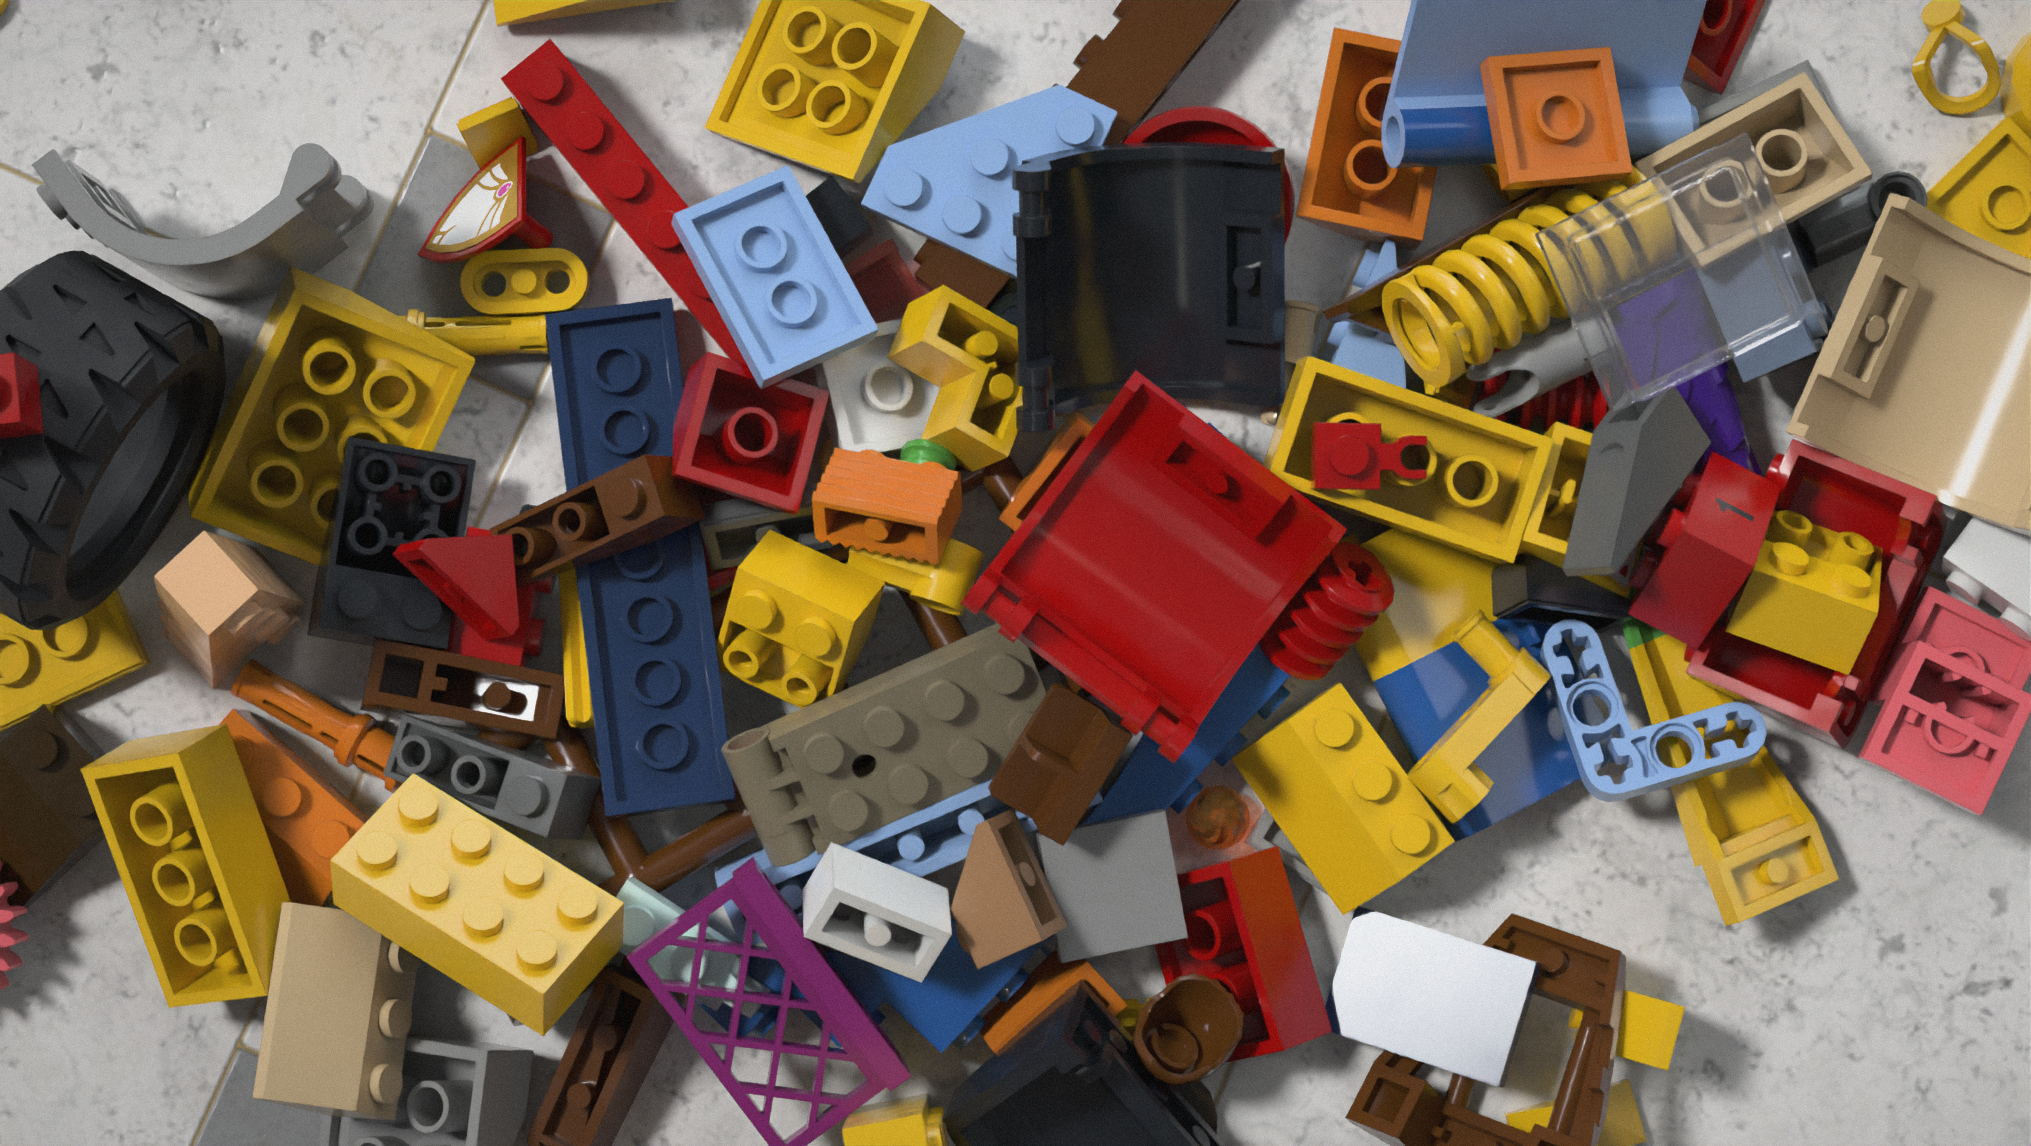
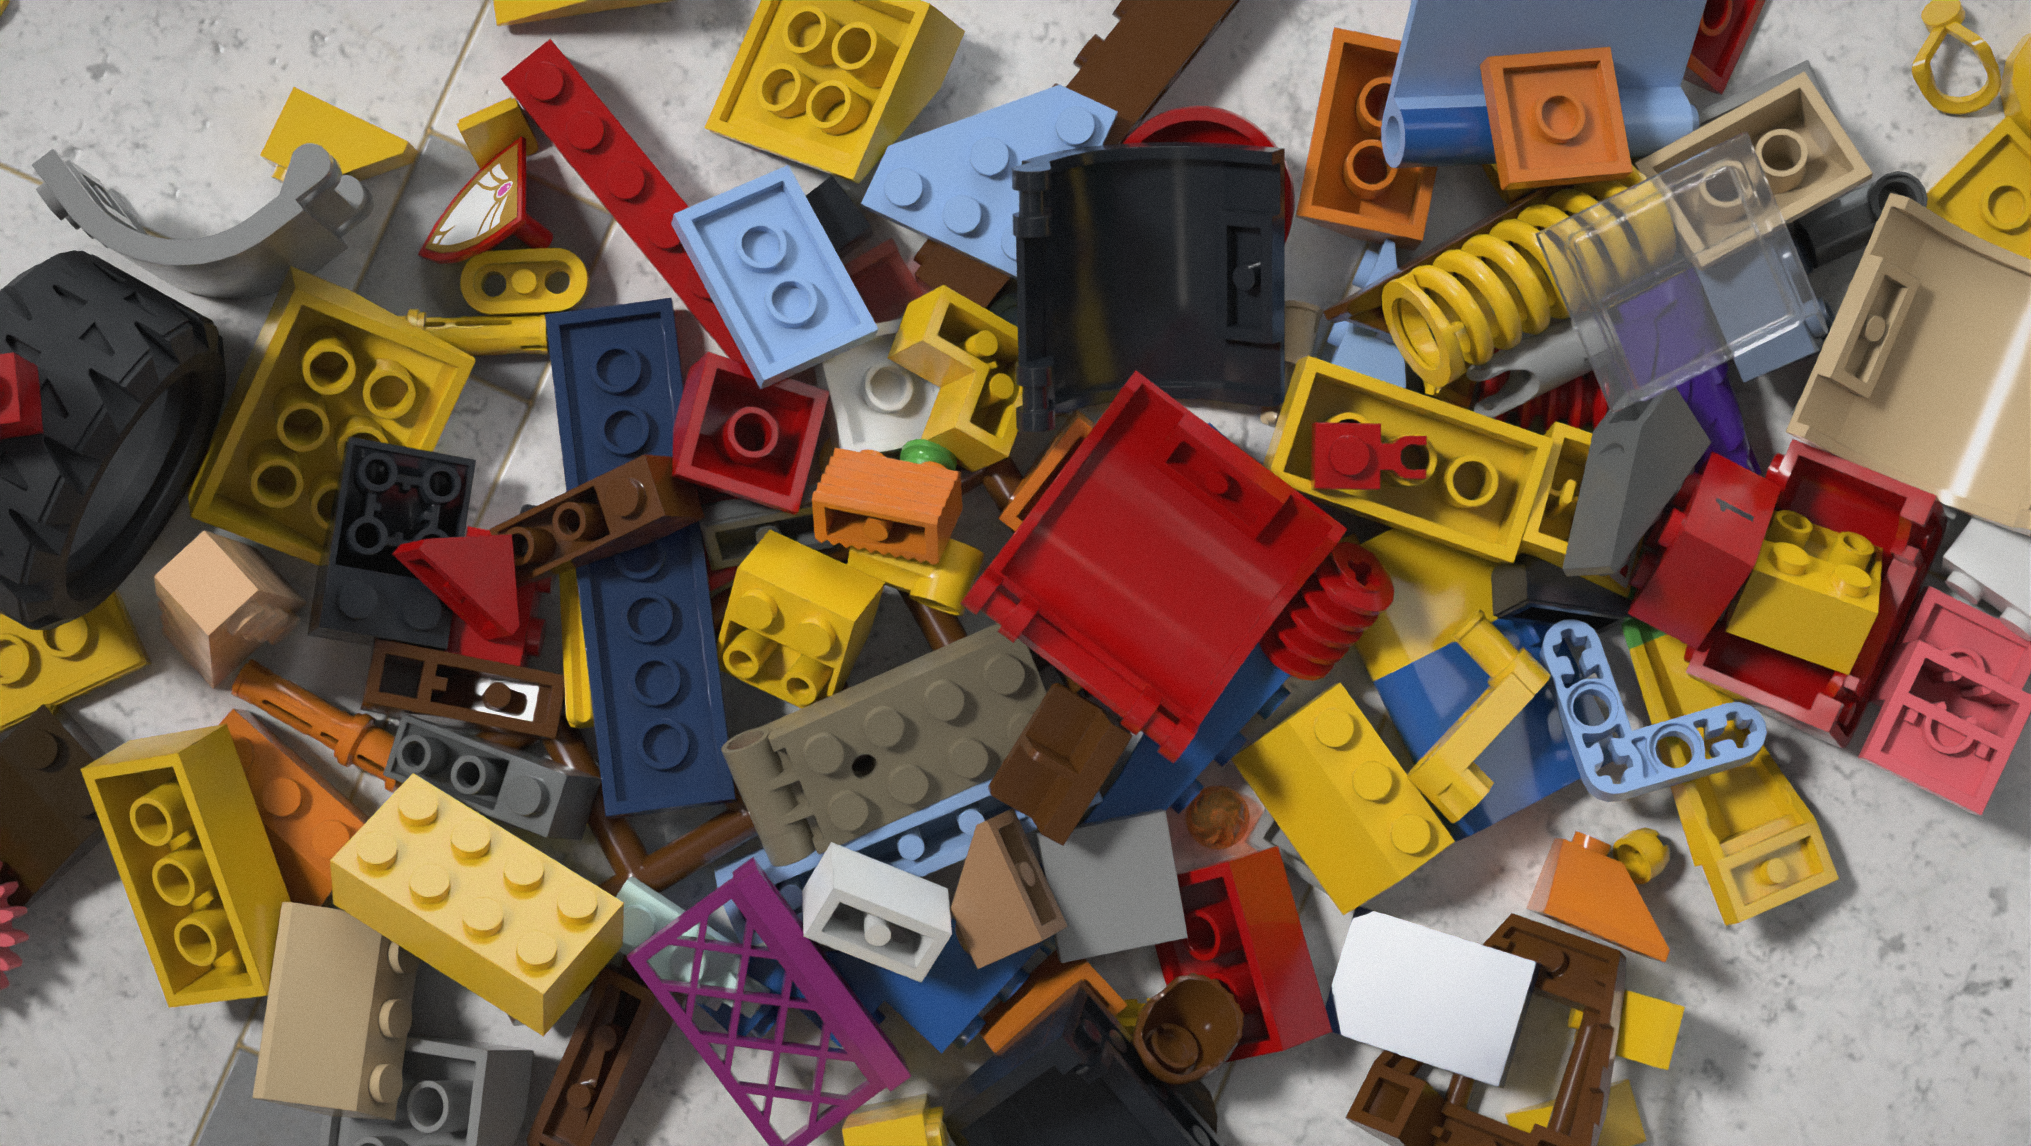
(355, 143): none -> yellow slope
(1596, 897): none -> orange slope
(1642, 854): none -> yellow hinge

